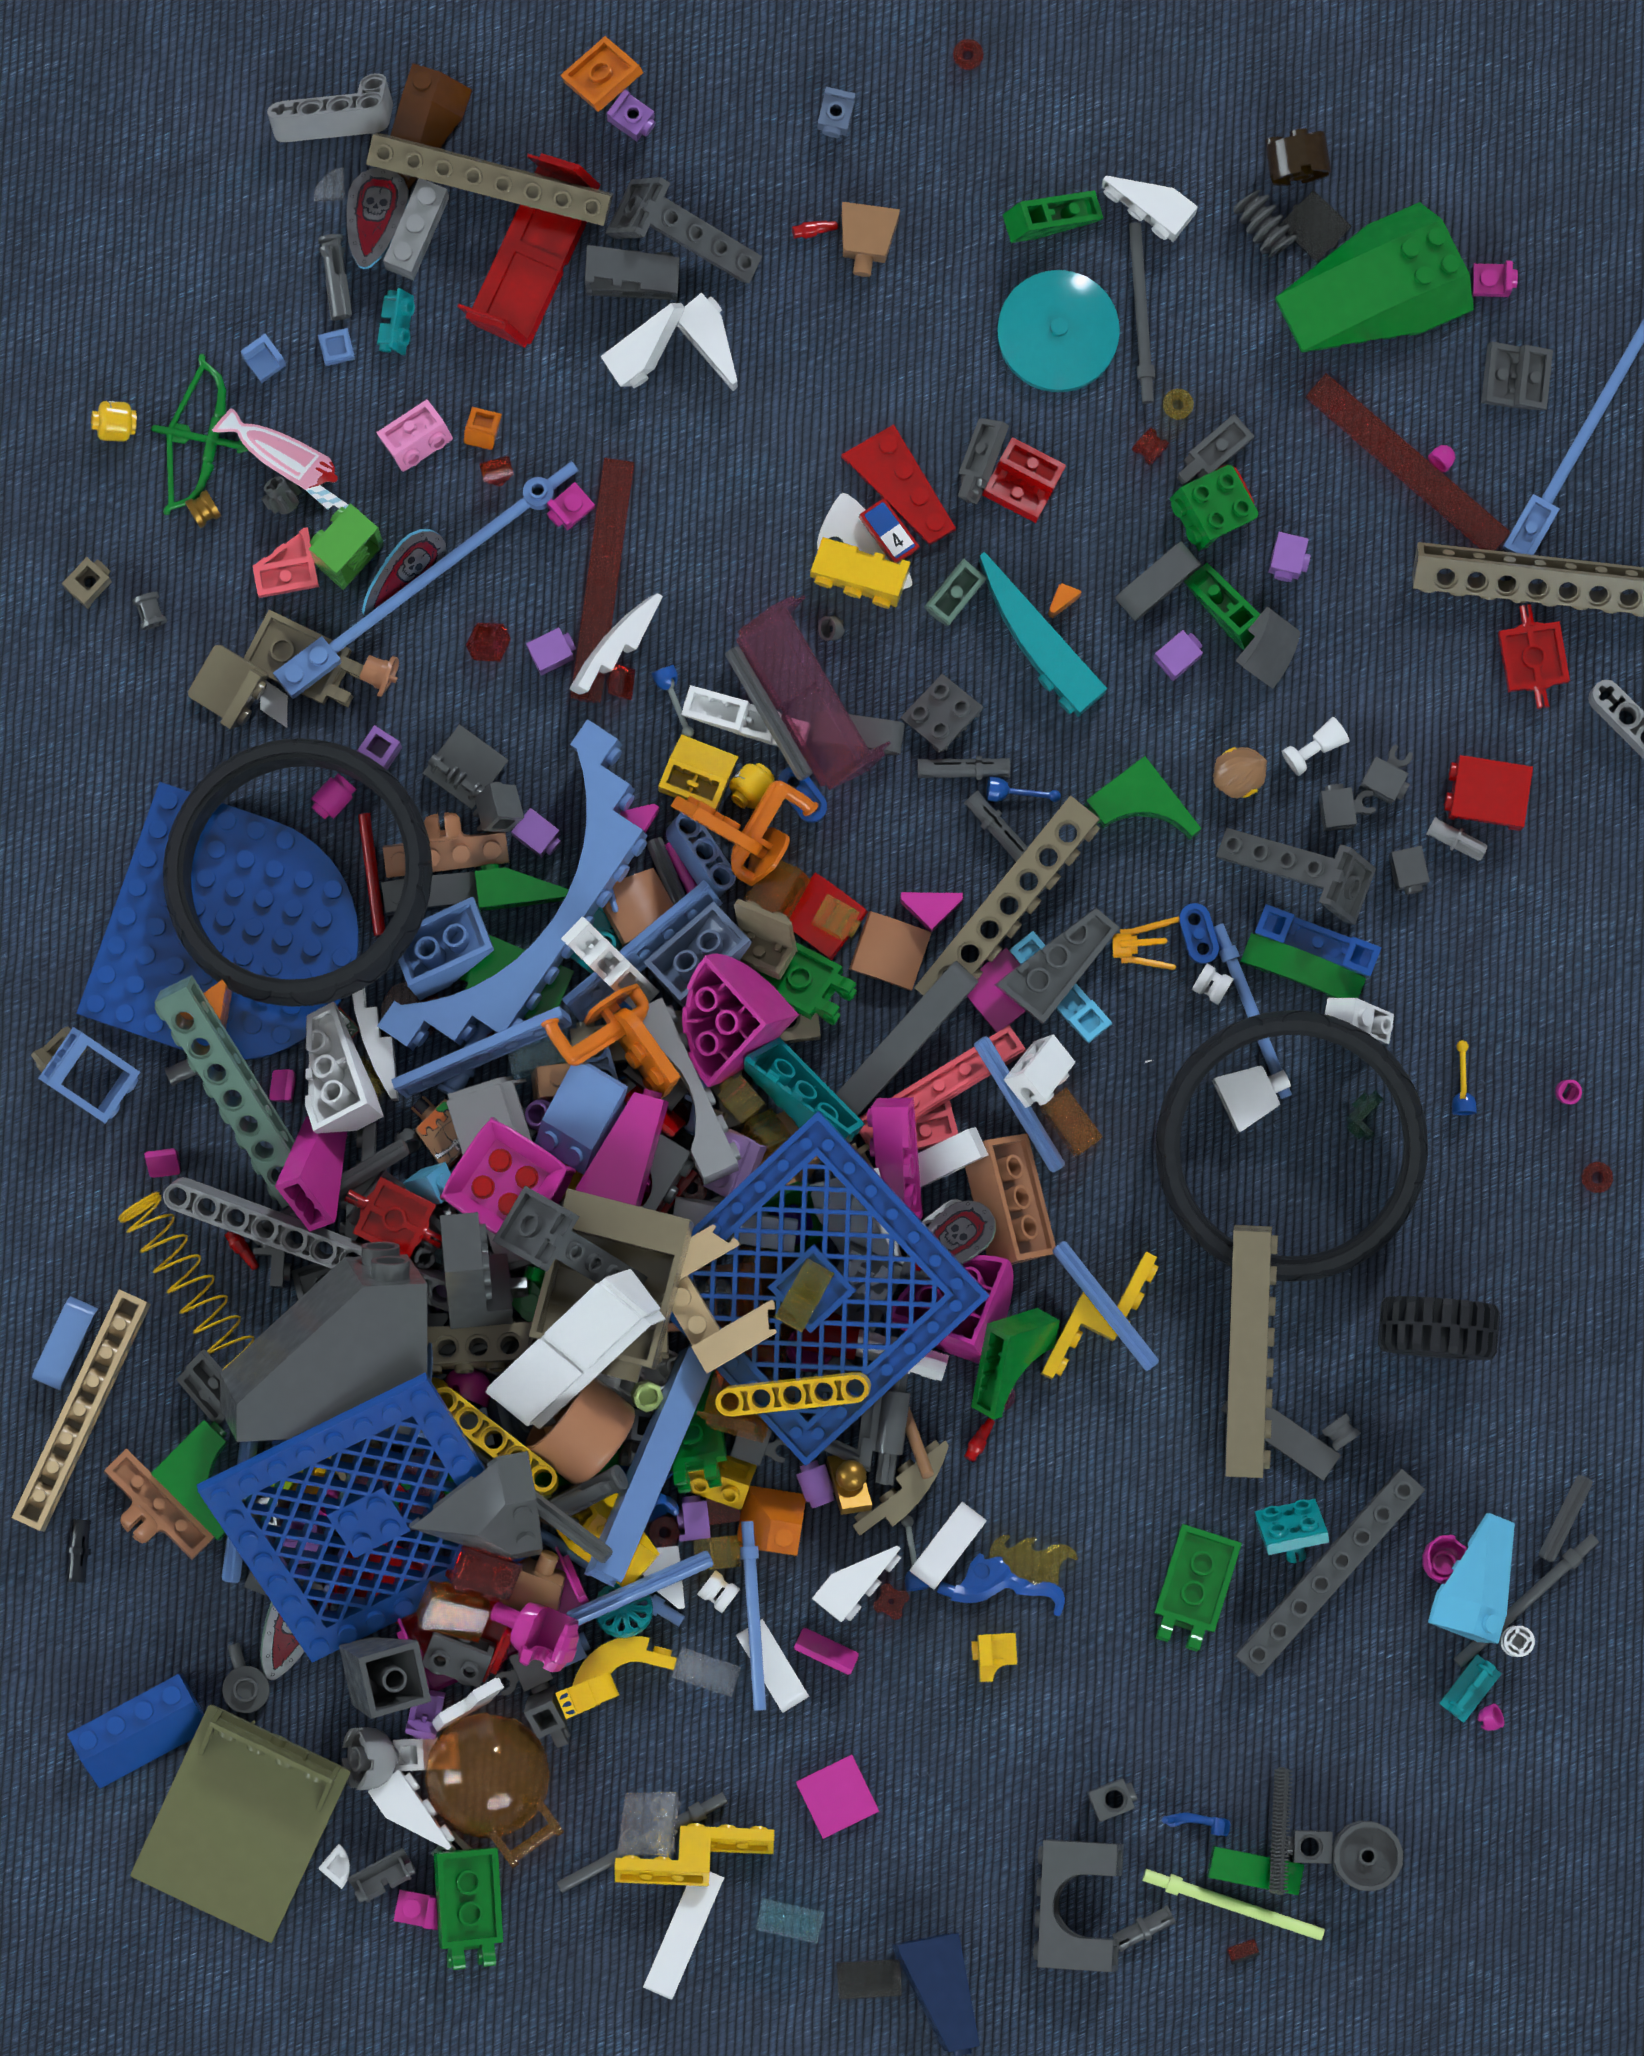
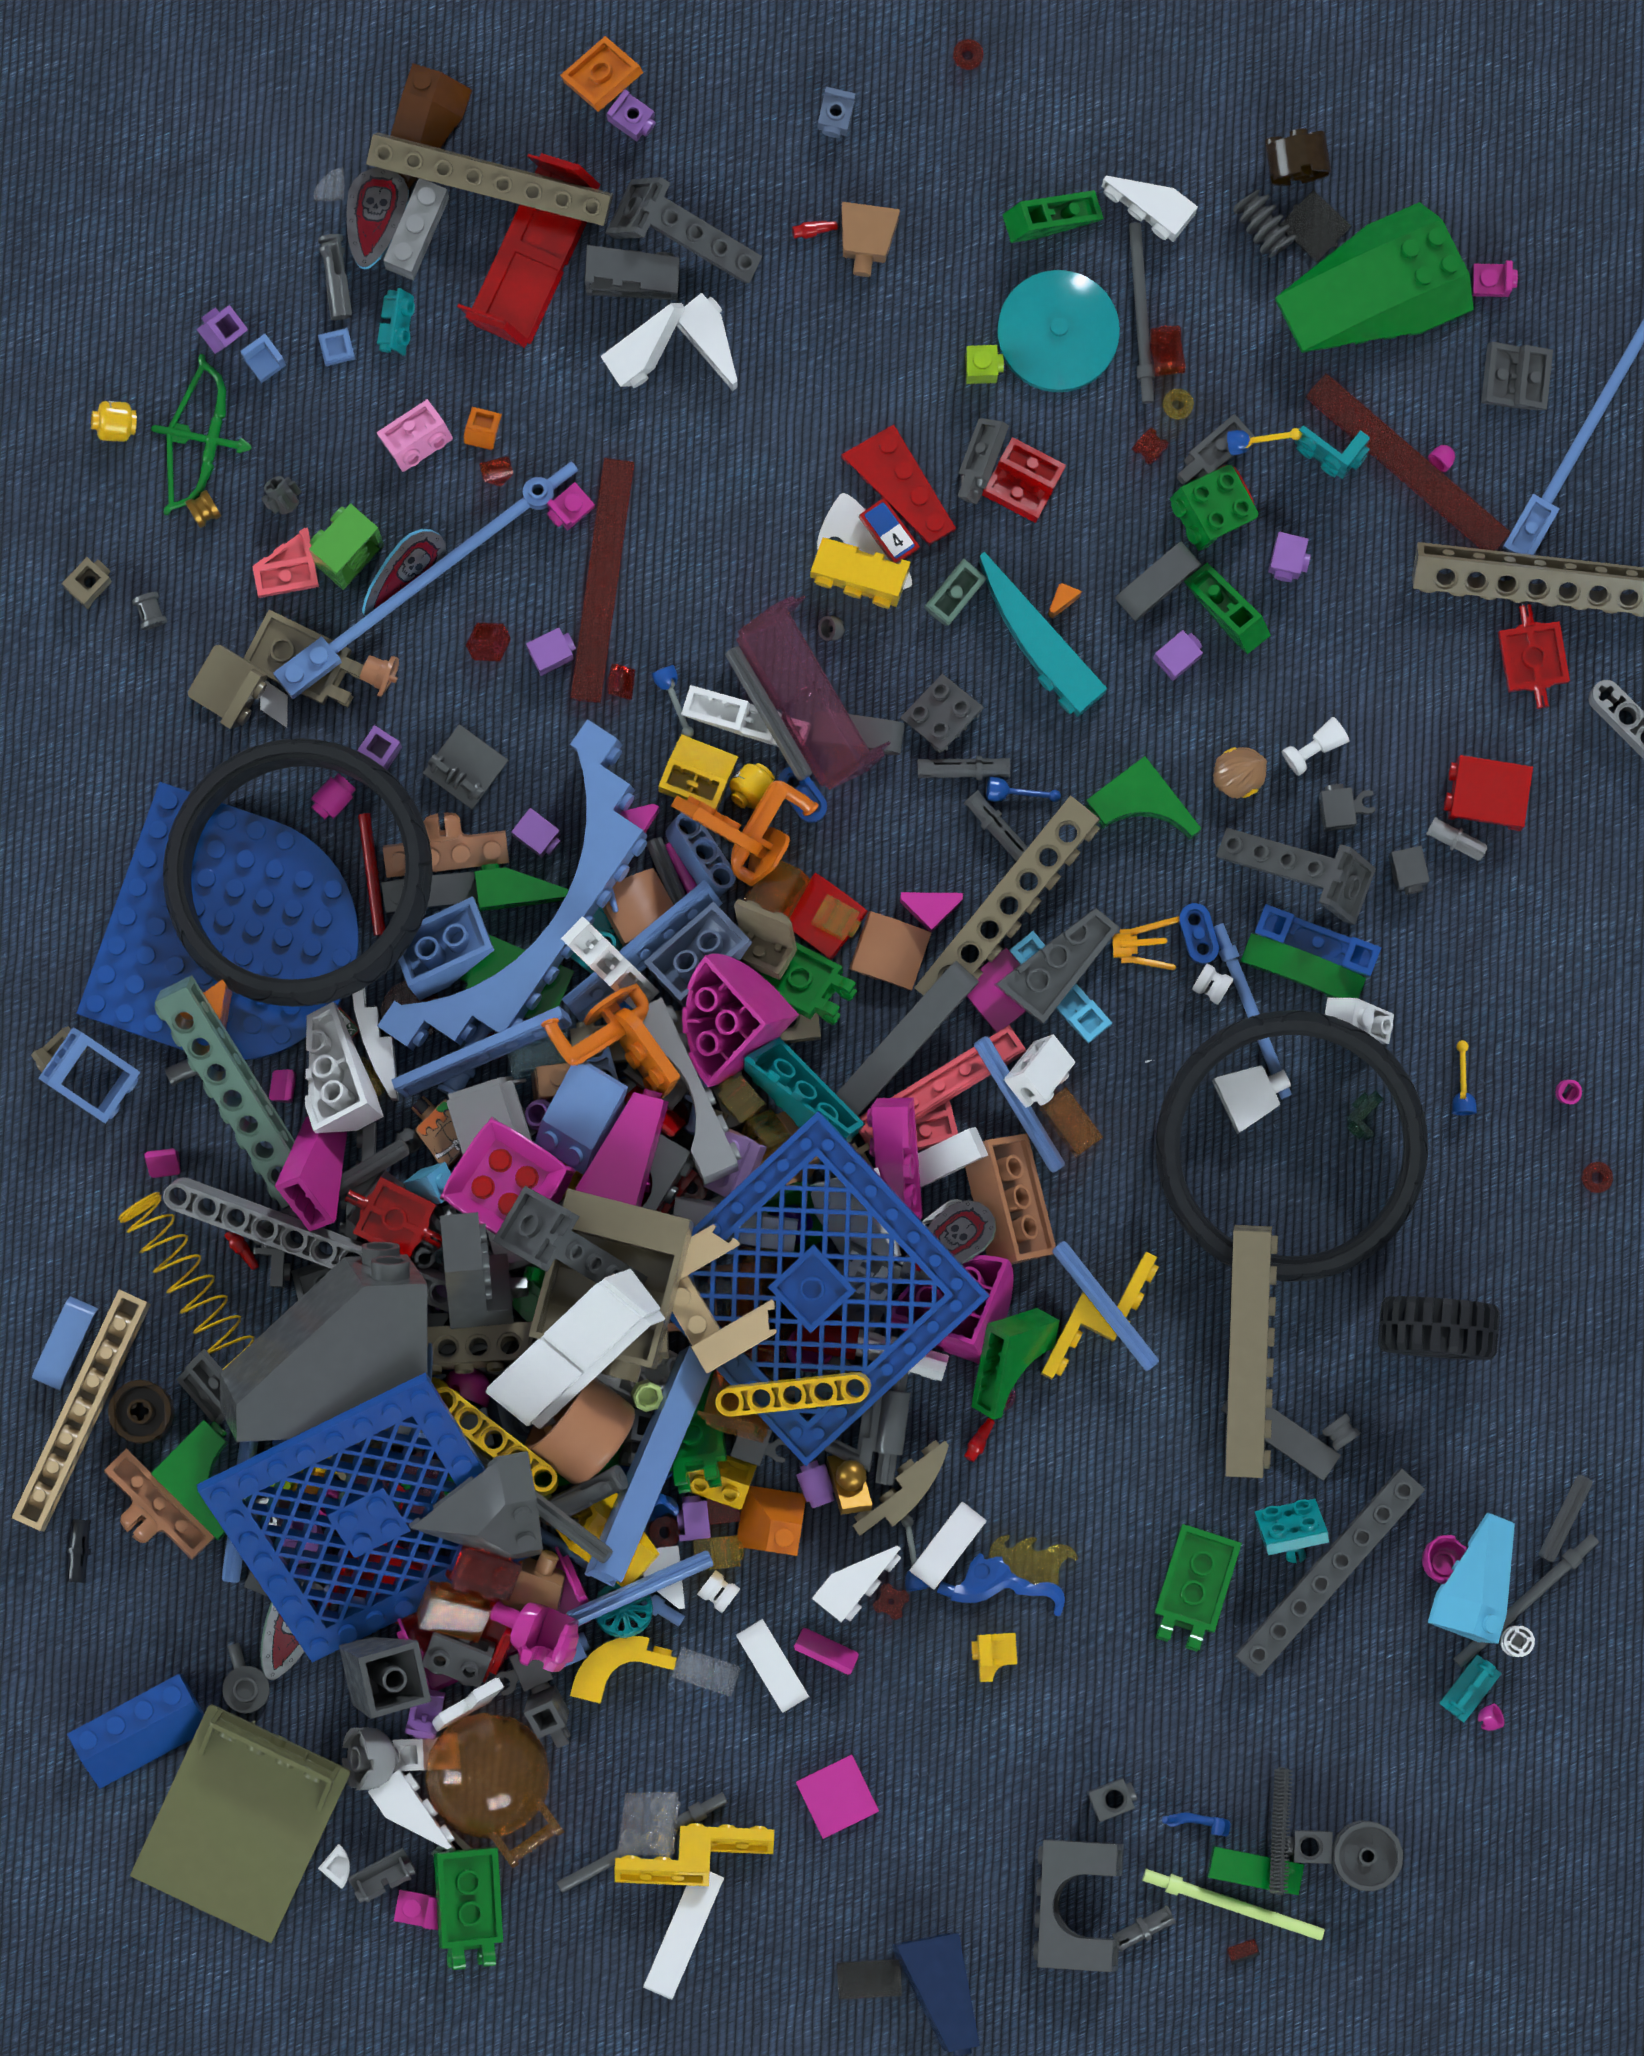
(128, 1399): none -> dark brown brick
(221, 328): none -> medium lavender brick
(286, 456): sticker -> none
(336, 115): light grey beam -> none
(498, 808): dark grey brick -> none
(587, 1695): yellow leg -> none
(622, 637): white slope -> none
(749, 1554): medium blue bar -> none
(789, 1920): clear light blue brick -> none
(804, 1295): clear yellow slope -> none
(918, 1447): medium nougat bar -> none
(983, 364): none -> lime brick
(1167, 350): none -> clear red bracket
(1240, 442): none -> hinge
(1271, 648): dark grey slope -> none
(1333, 461): none -> teal bracket
(1386, 778): dark grey brick -> none

